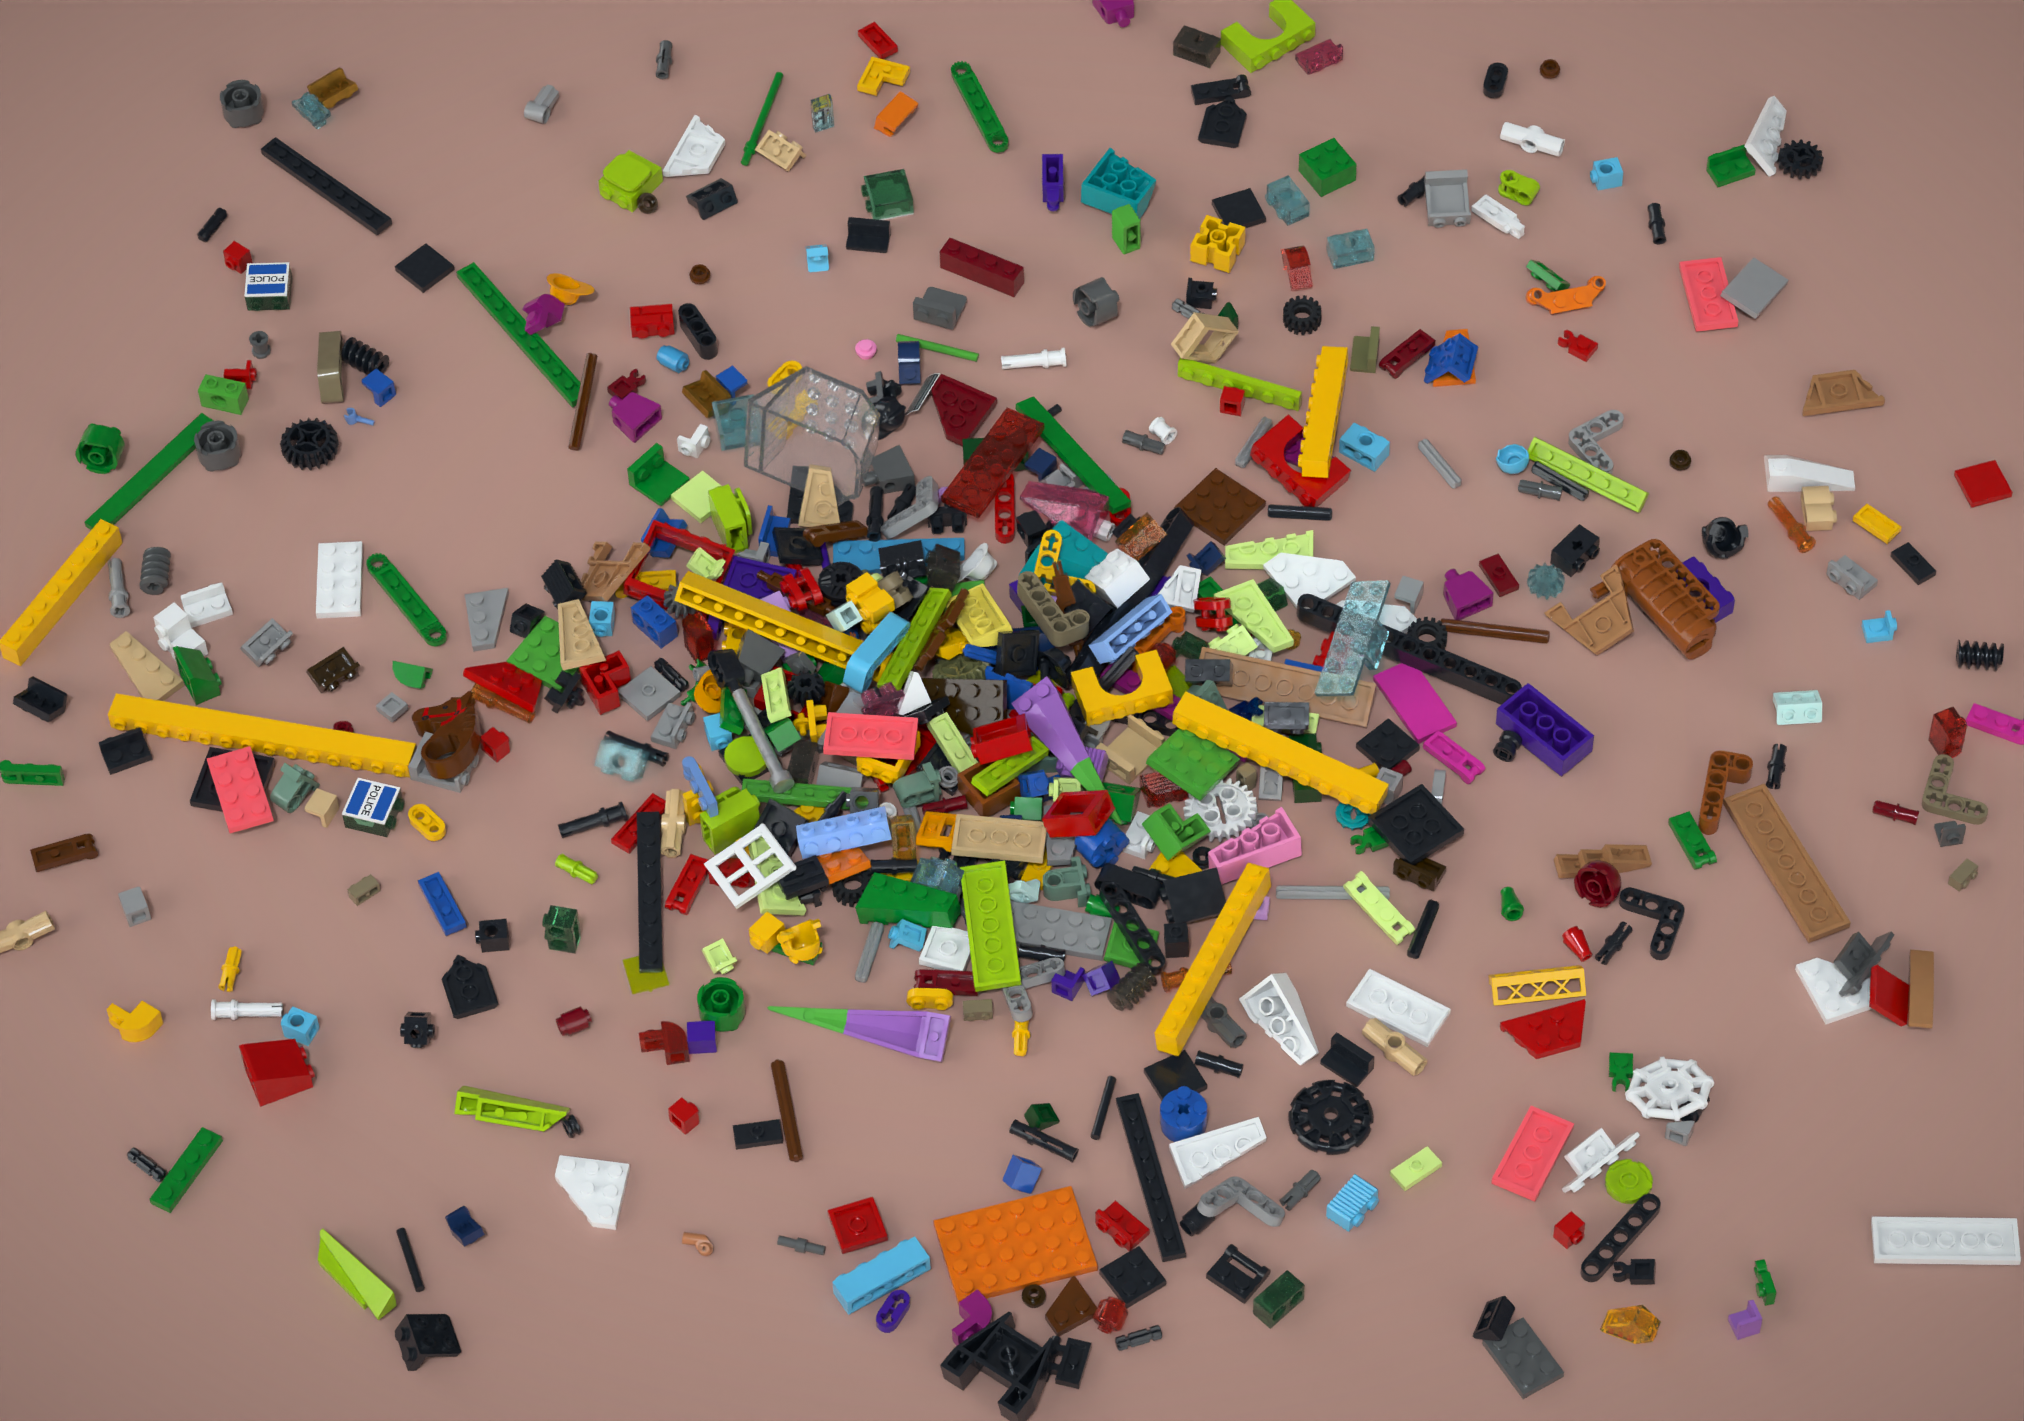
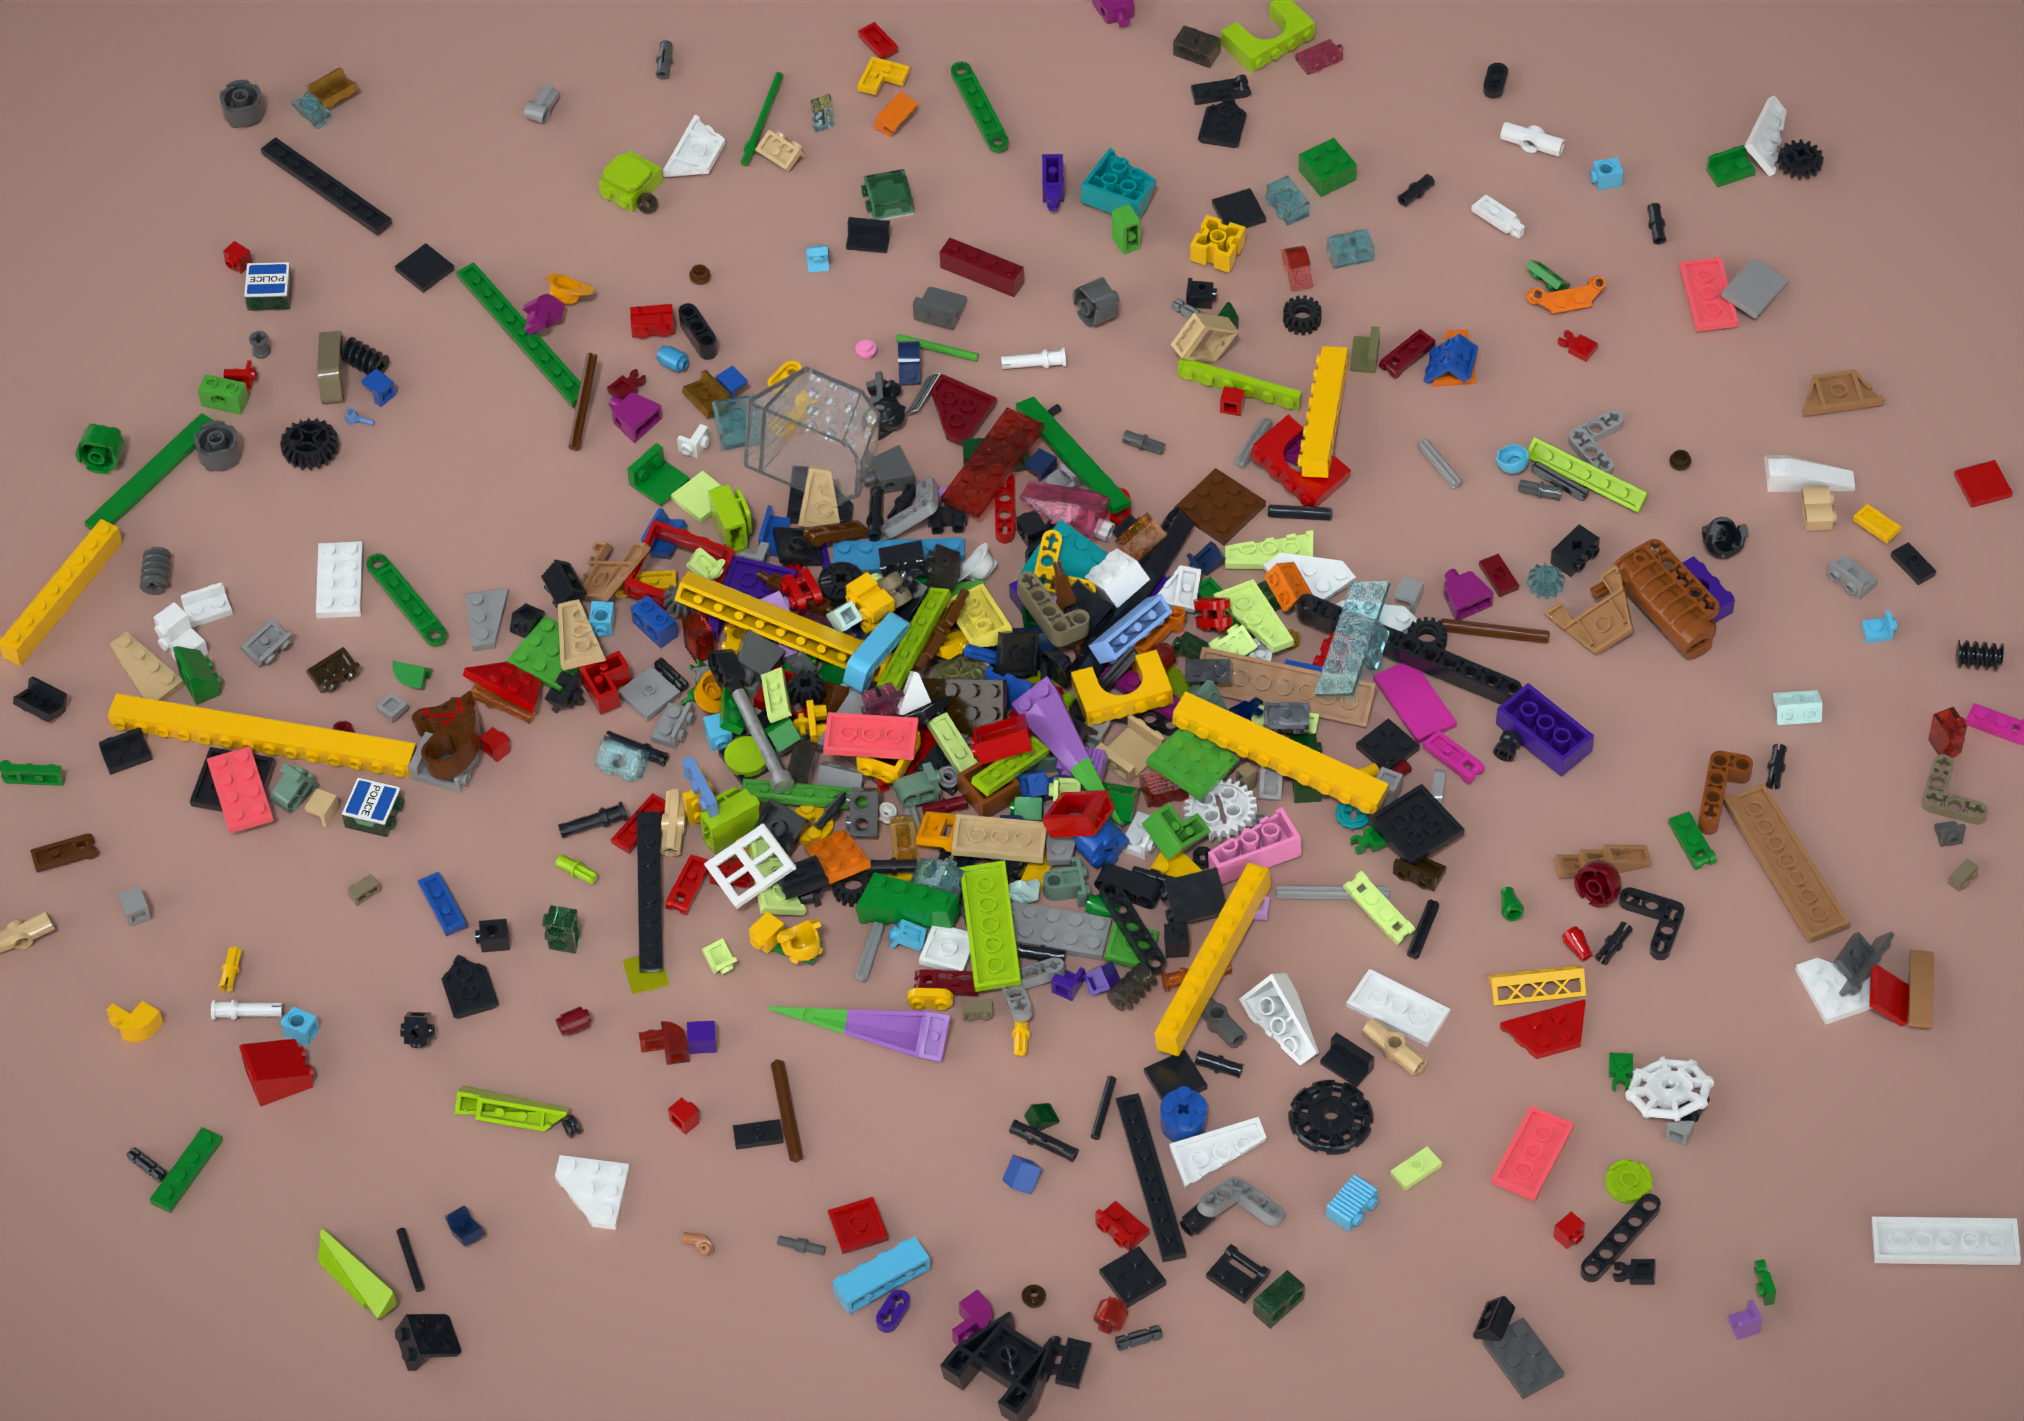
(117, 595): light grey pin -> none
(212, 224): black axle -> none
(429, 822): yellow plate -> none
(713, 198): black bracket -> none
(722, 1003): green brick -> none
(843, 832): light blue brick -> none
(1015, 1244): orange plate -> none
(1070, 1308): reddish brown wing -> none
(1163, 430): white bush -> none
(1286, 584): none -> orange bracket
(1300, 1189): dark grey axle -> none
(1364, 447): medium azure brick -> none
(1447, 198): light grey panel -> none
(1519, 188): lime piece -> none
(1550, 68): reddish brown plate -> none
(1593, 1154): white bracket -> none
(1631, 1324): clear yellow slope -> none
(1796, 530): clear orange pin -> none
(1895, 812): dark red axle -> none

